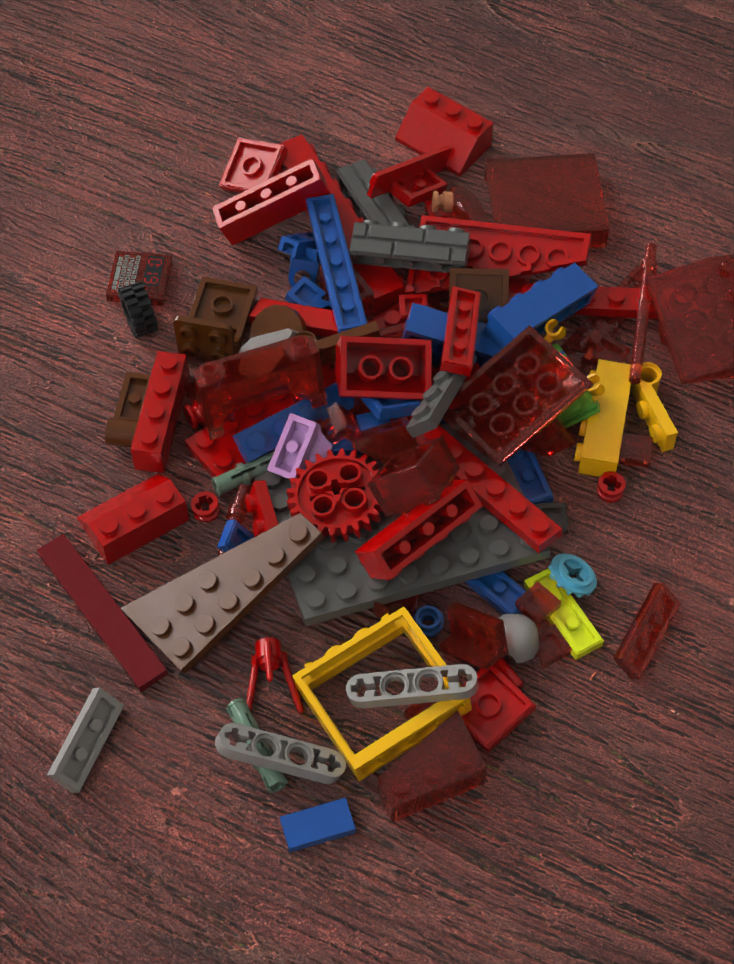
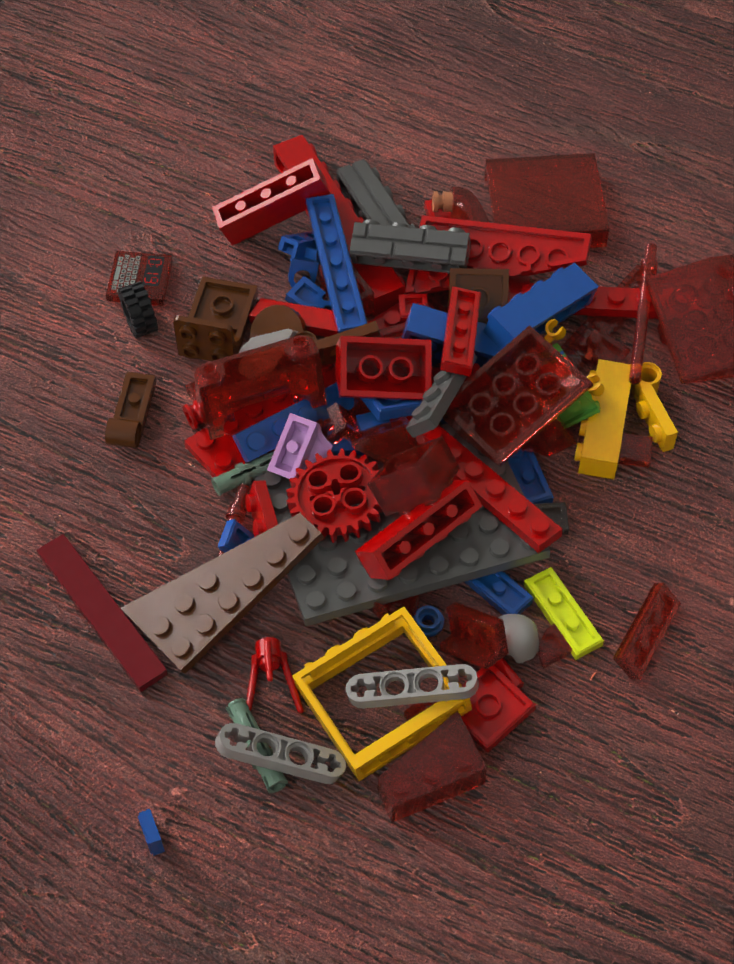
(85, 740): light grey plate -> none
(135, 517): red slope -> none
(151, 832): none -> blue tile
(160, 412): red brick -> none
(205, 497): red bush -> none
(252, 164): tile -> none
(317, 825): blue tile -> none
(413, 179): red bracket -> none
(441, 122): red slope -> none
(538, 603): clear red tile -> none
(566, 565): medium azure gear -> none
(612, 478): red bush -> none

